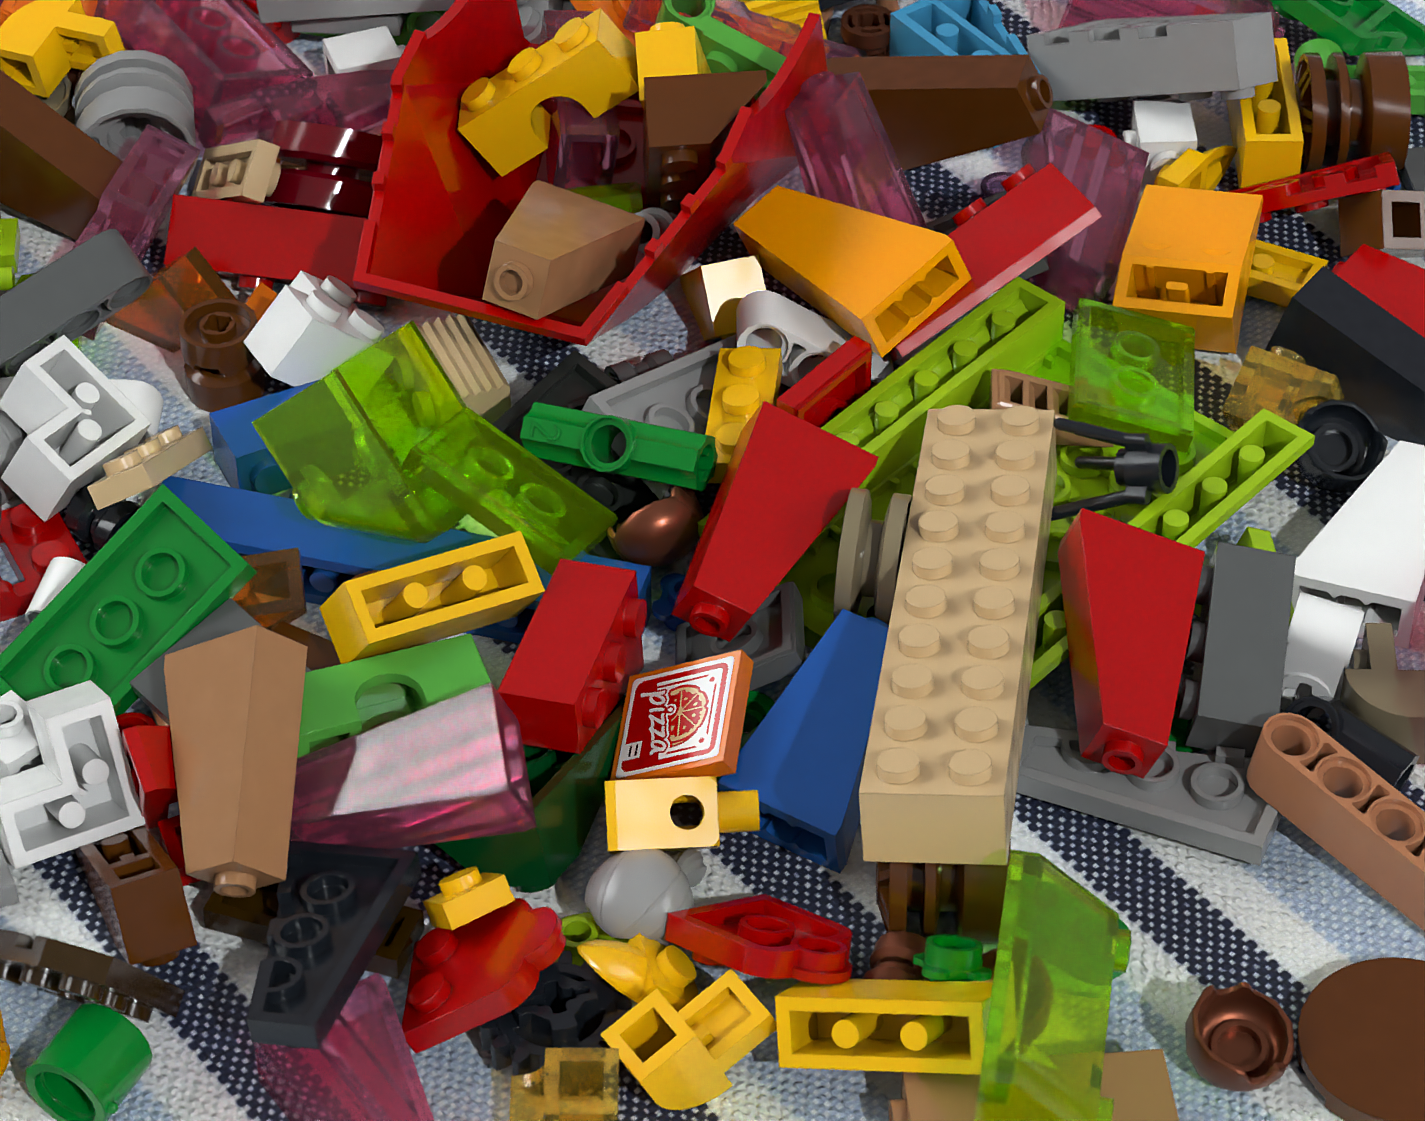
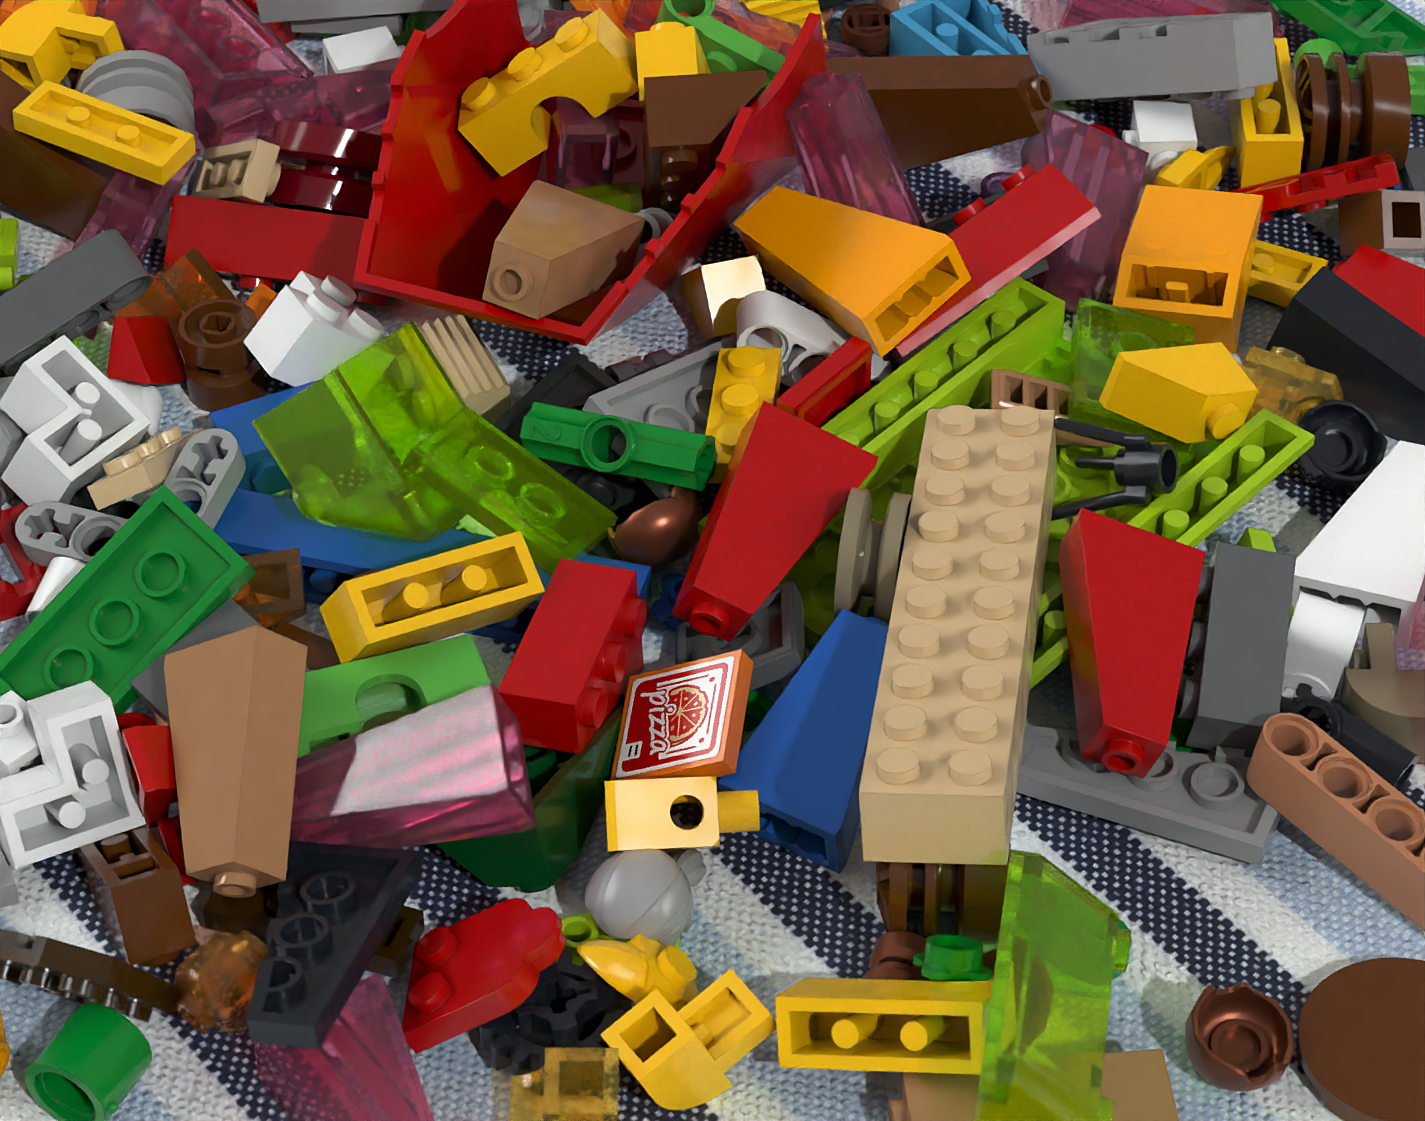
(104, 132): none -> yellow plate
(144, 351): none -> red slope
(185, 480): none -> light grey beam
(220, 982): none -> clear orange head
(467, 897): yellow plate -> none
(764, 939): red plate -> none
(1181, 391): none -> yellow slope

